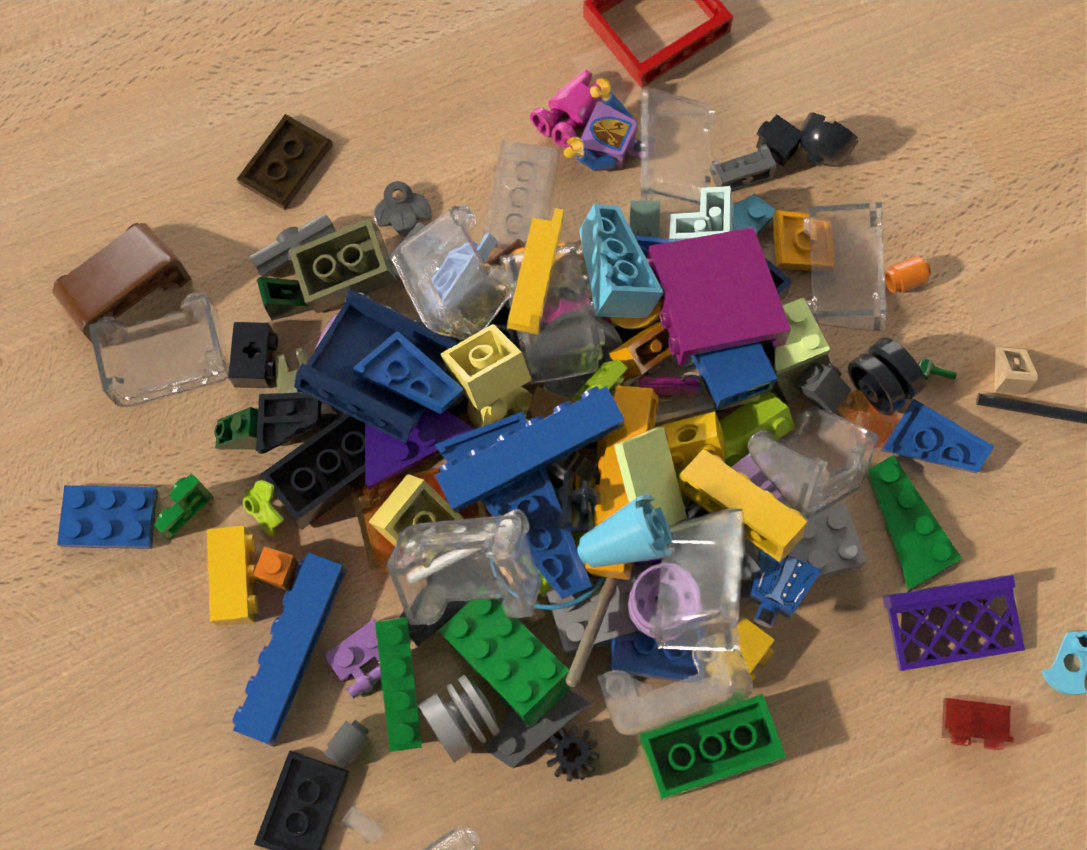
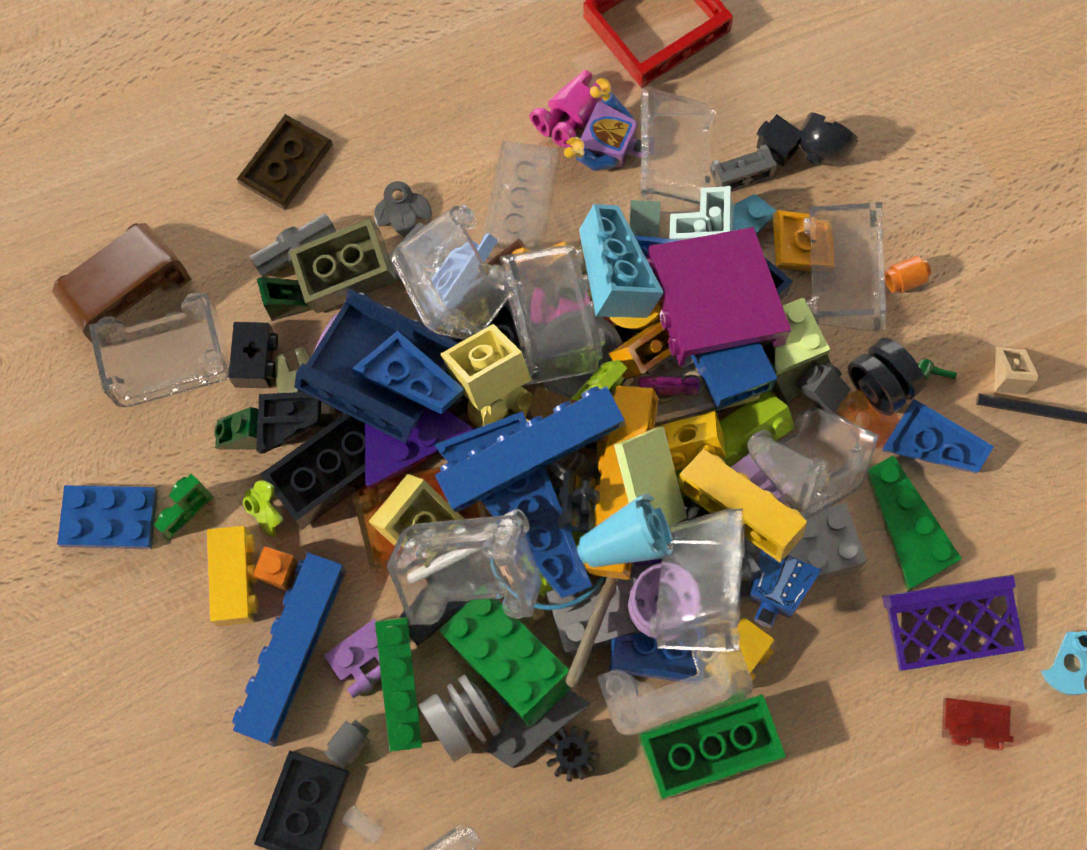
(535, 273): yellow fence -> none

